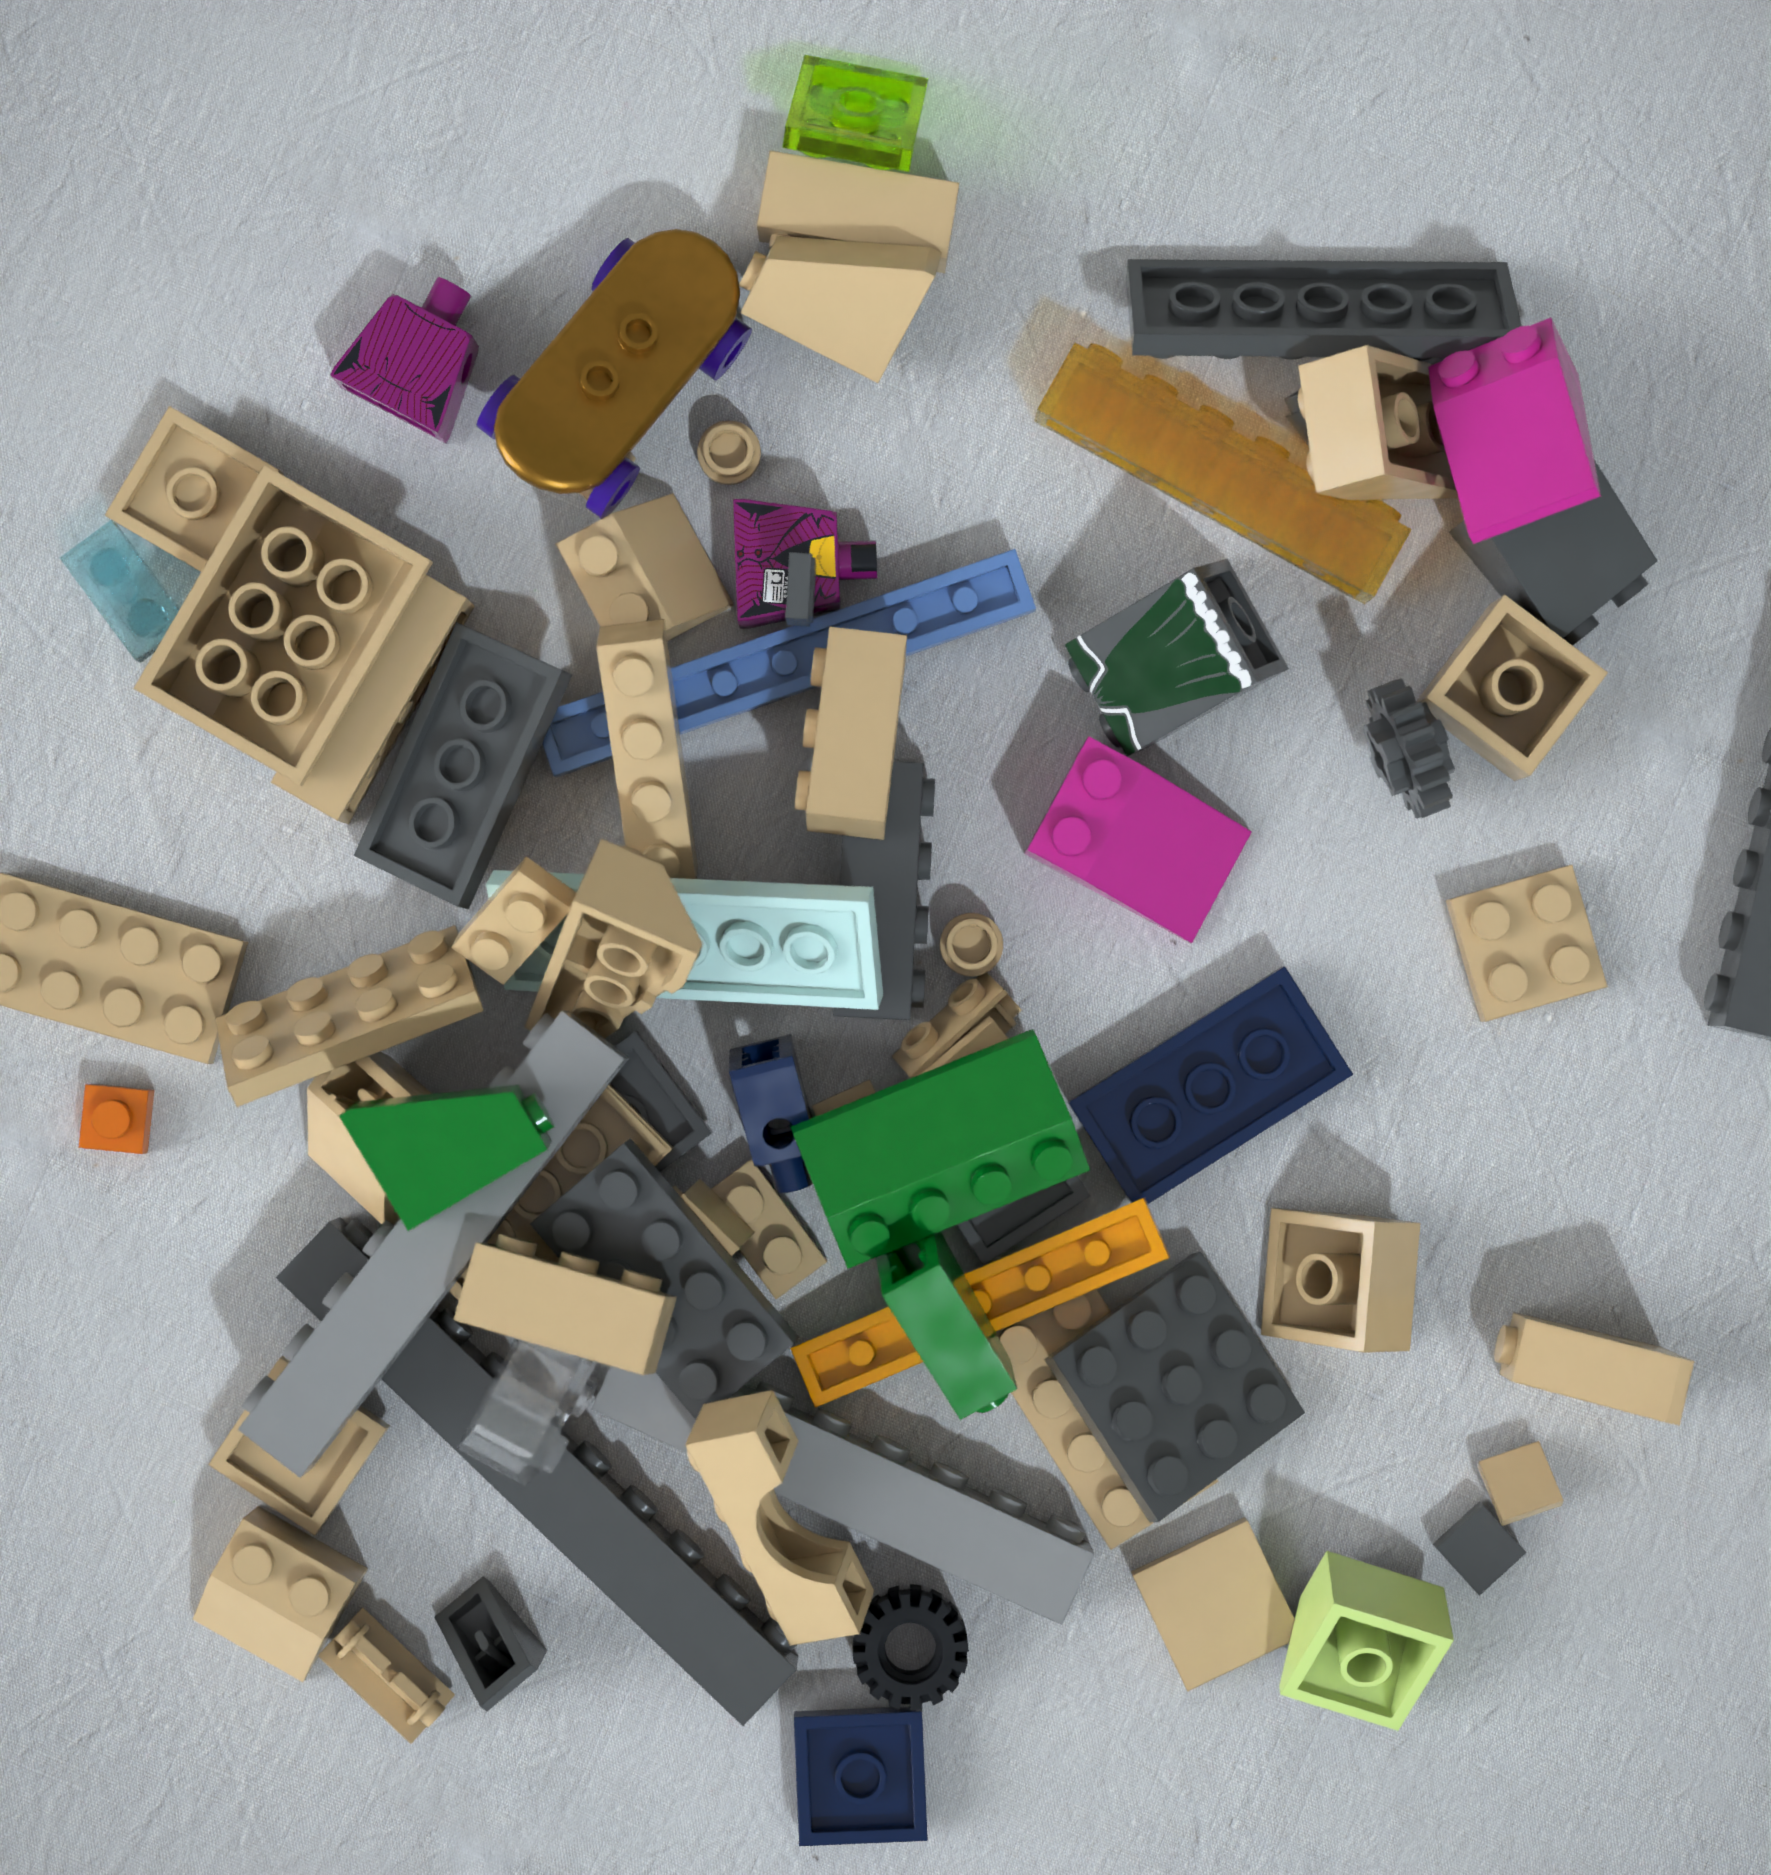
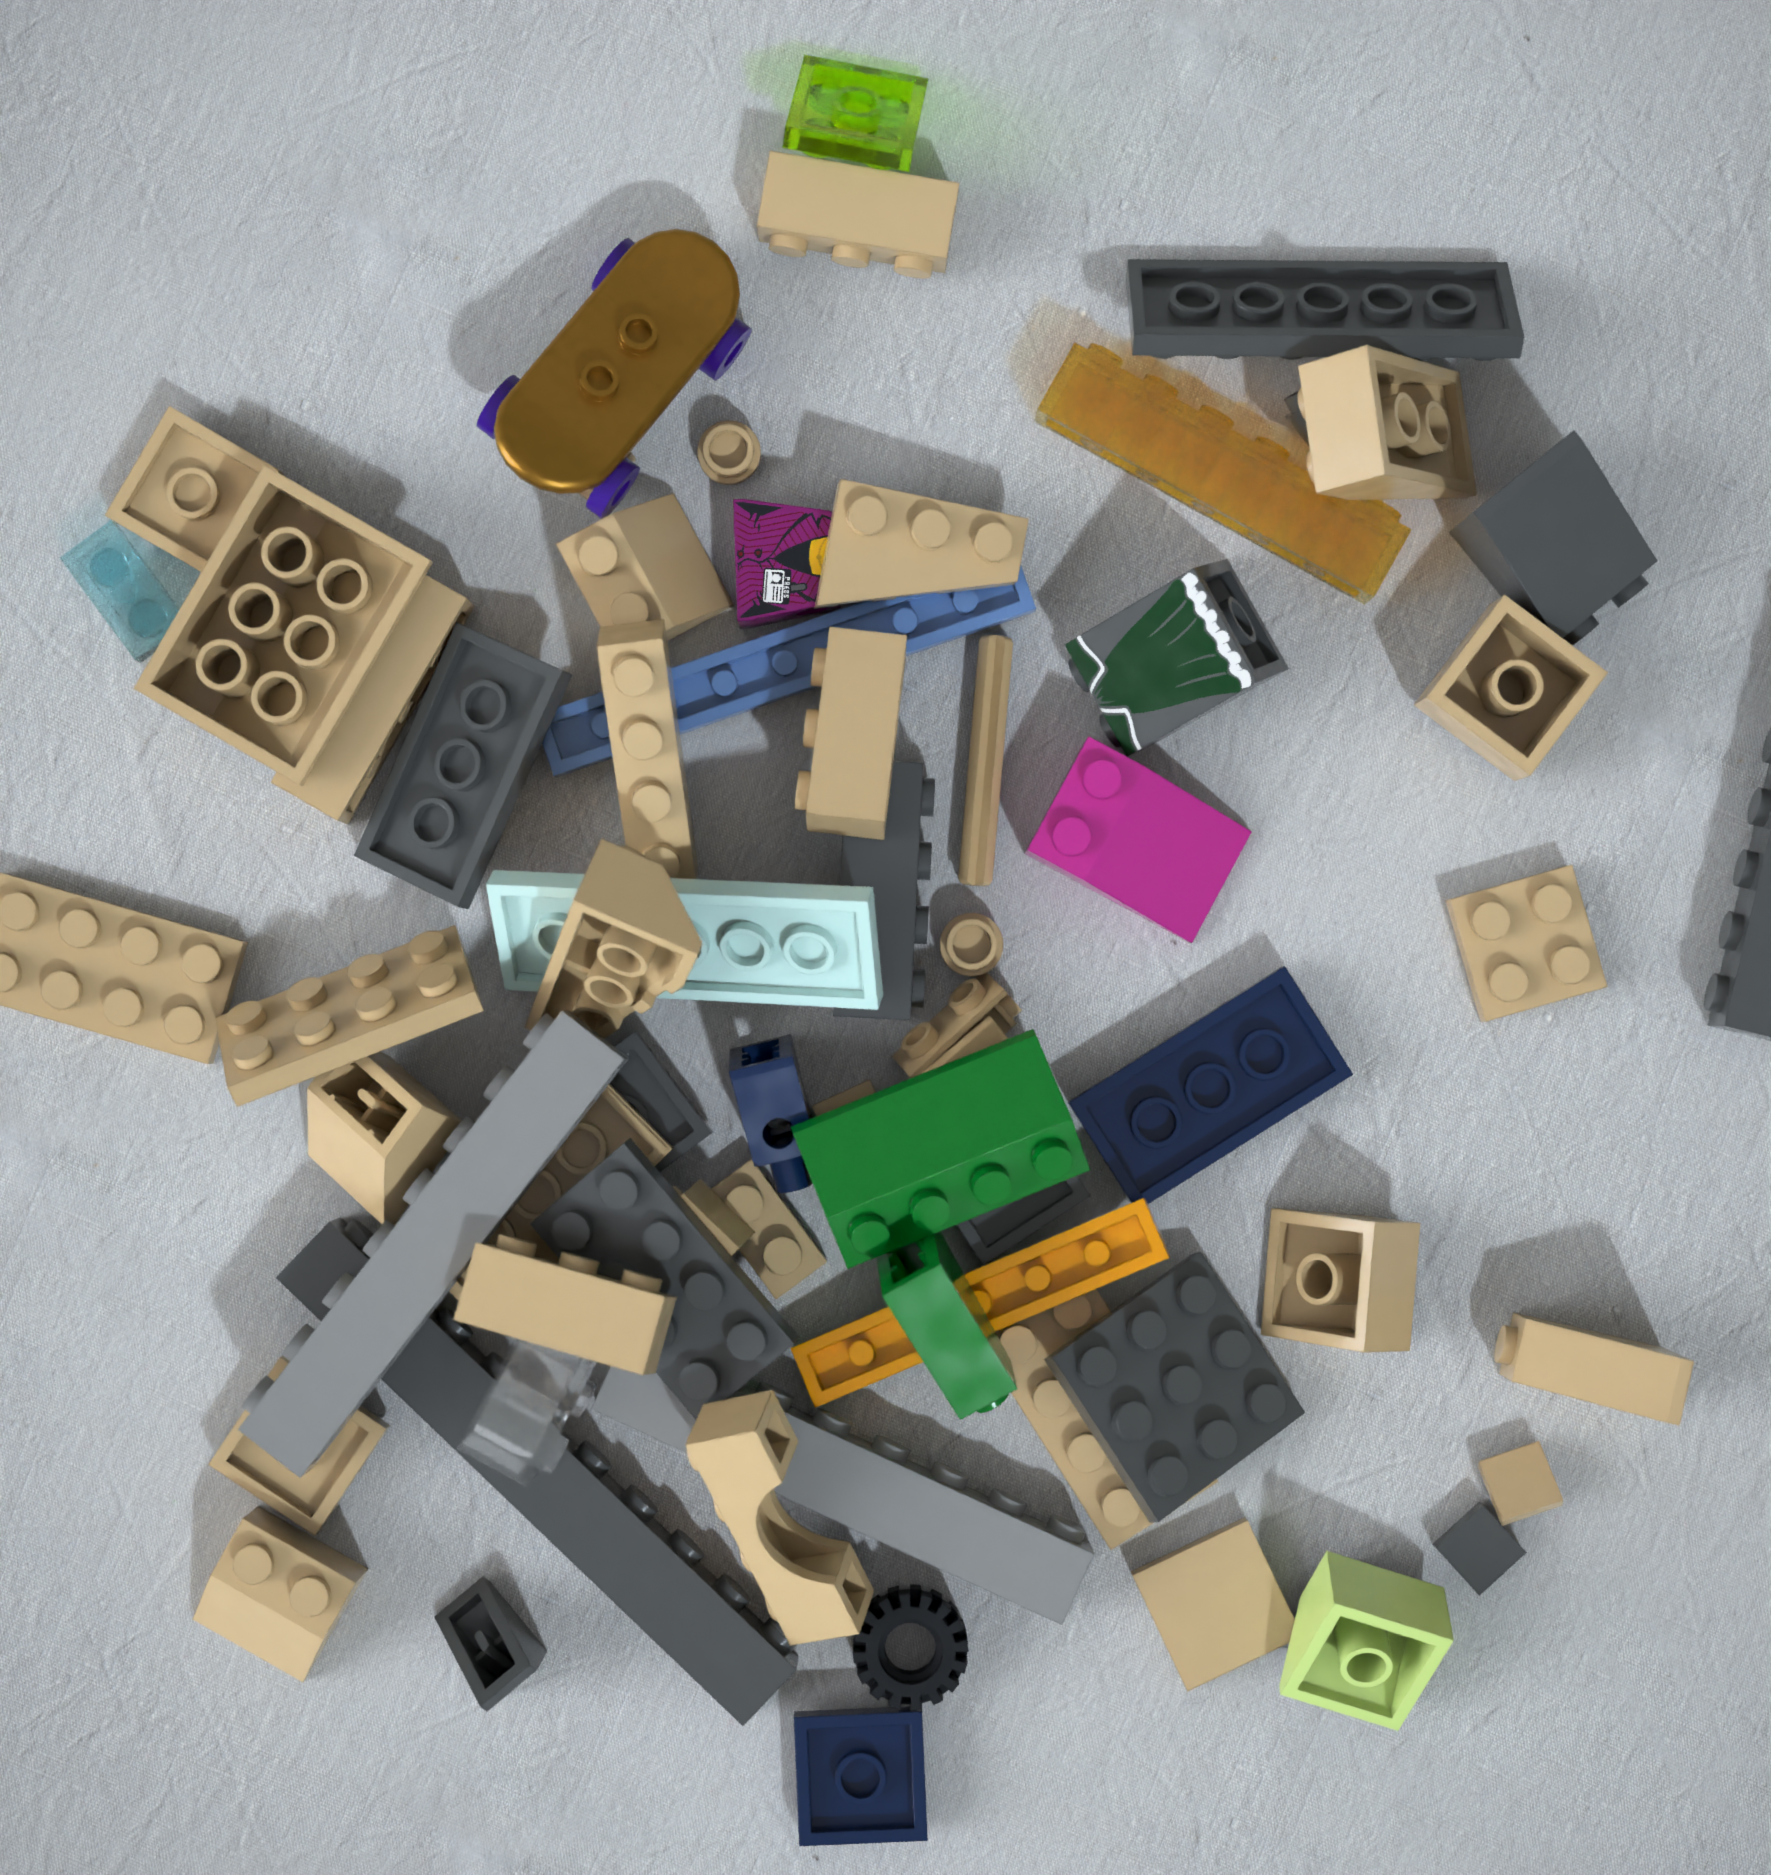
(116, 1118): orange plate -> none
(386, 1675): tan hinge -> none
(414, 360): magenta torso -> none
(446, 1144): green slope -> none
(514, 920): tan plate -> none
(800, 589): dark grey tile -> none
(840, 296): tan slope -> none
(911, 544): none -> tan wing
(985, 760): none -> tan axle
(1409, 748): dark grey gear -> none
(1514, 430): dark pink slope -> none

